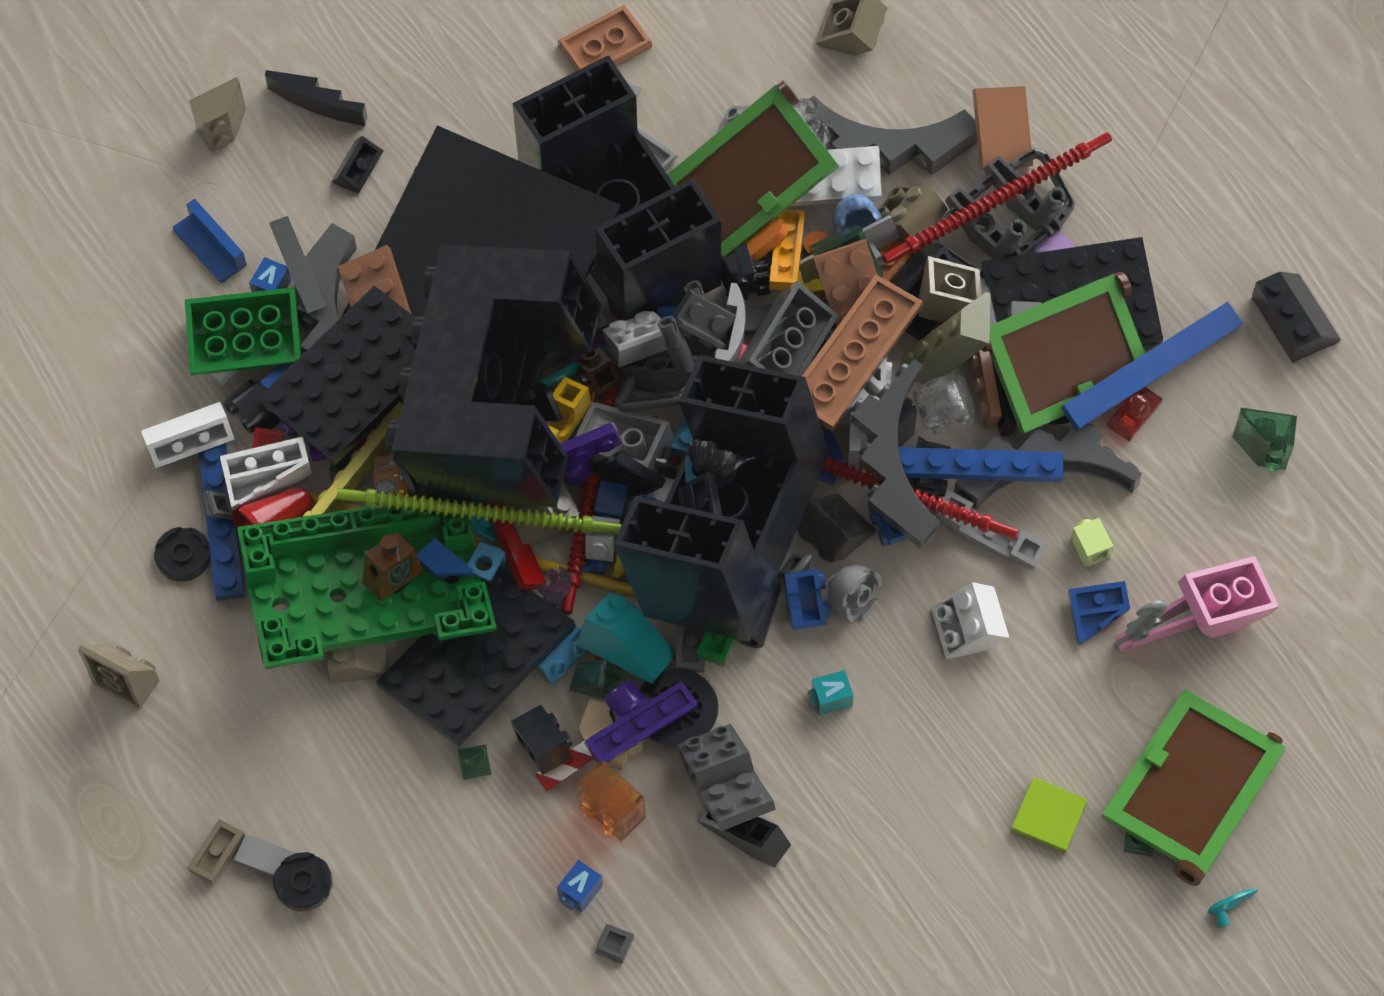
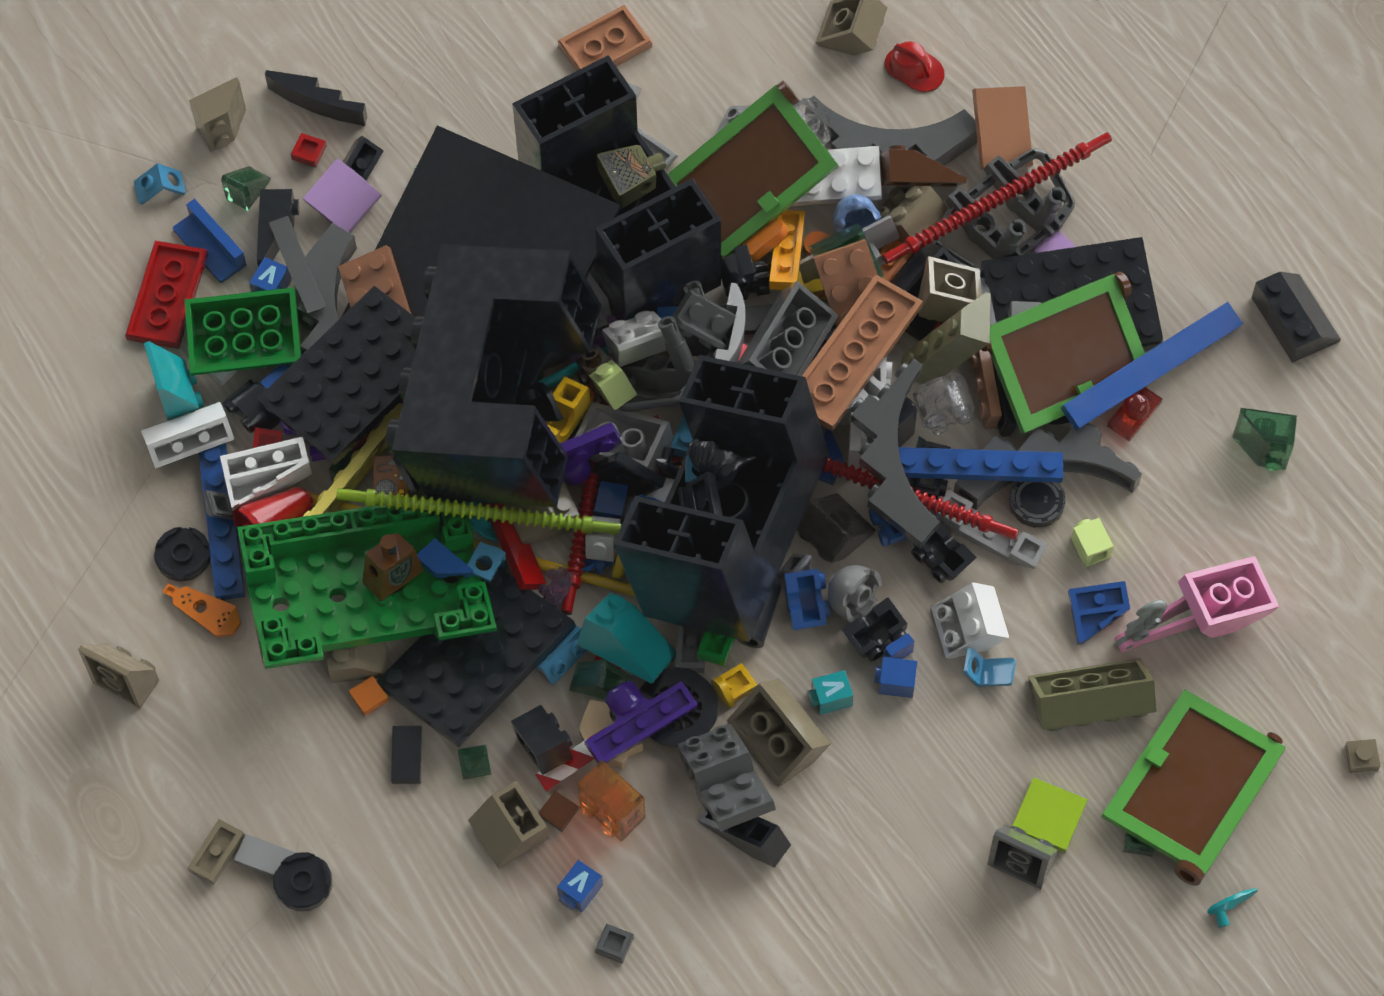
(156, 180): none -> dark azure bracket
(160, 306): none -> red tile
(173, 382): none -> teal slope
(211, 616): none -> orange piece
(244, 186): none -> clear green slope
(273, 206): none -> black slope
(308, 150): none -> red plate
(342, 196): none -> lavender slope
(368, 695): none -> orange tile
(406, 754): none -> black tile
(508, 824): none -> dark tan slope
(558, 811): none -> reddish brown tile
(613, 384): none -> yellowish green brick
(629, 173): none -> torso
(733, 685): none -> yellow tile
(778, 731): none -> dark tan slope
(876, 630): none -> black cylinder
(896, 677): none -> blue brick
(900, 648): none -> blue tile
(913, 168): none -> reddish brown slope
(914, 67): none -> red piece
(943, 555): none -> black cylinder
(989, 671): none -> dark azure bracket
(1021, 855): none -> dark grey slope
(1037, 502): none -> tile
(1092, 694): none -> olive slope
(1362, 755): none -> dark tan plate

